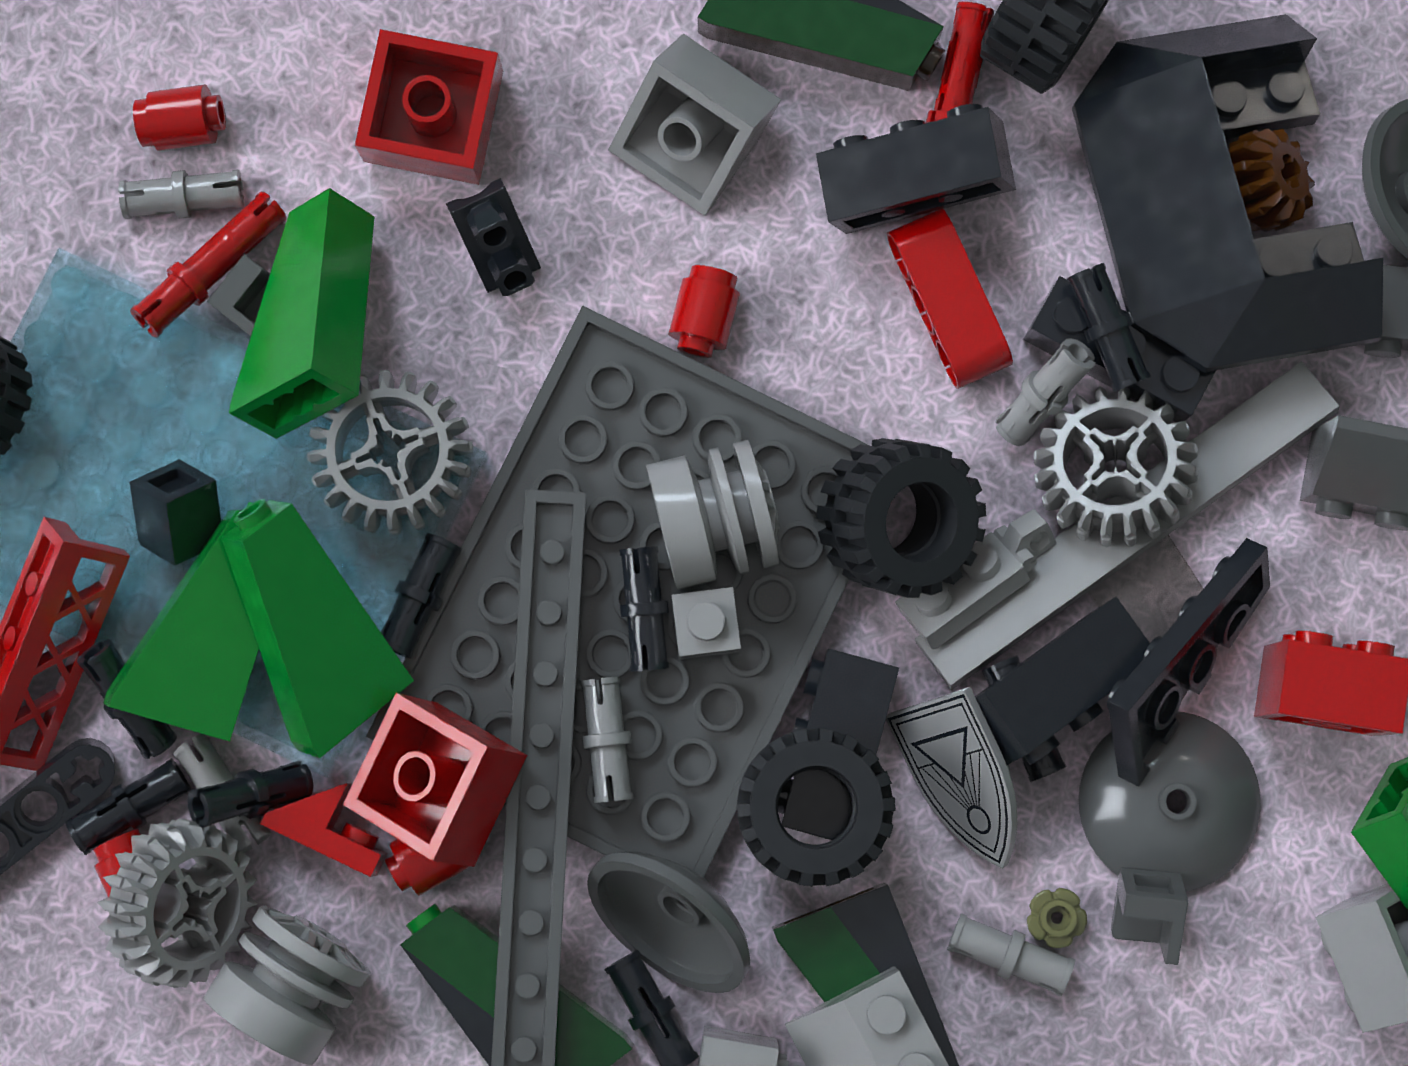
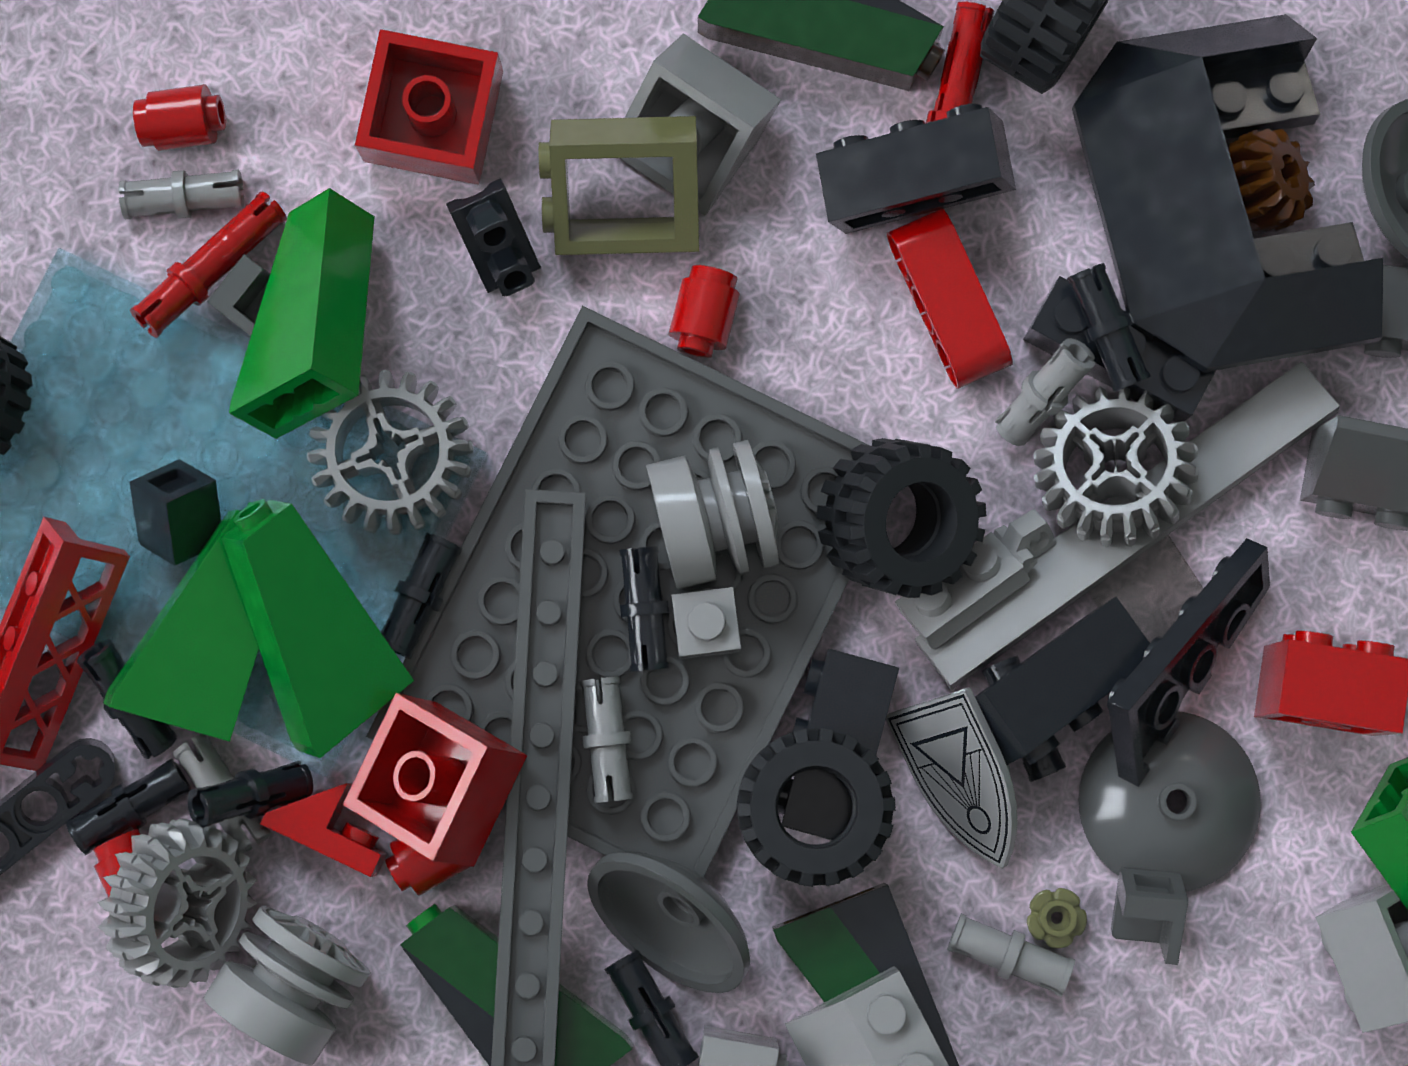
(621, 139): none -> olive window

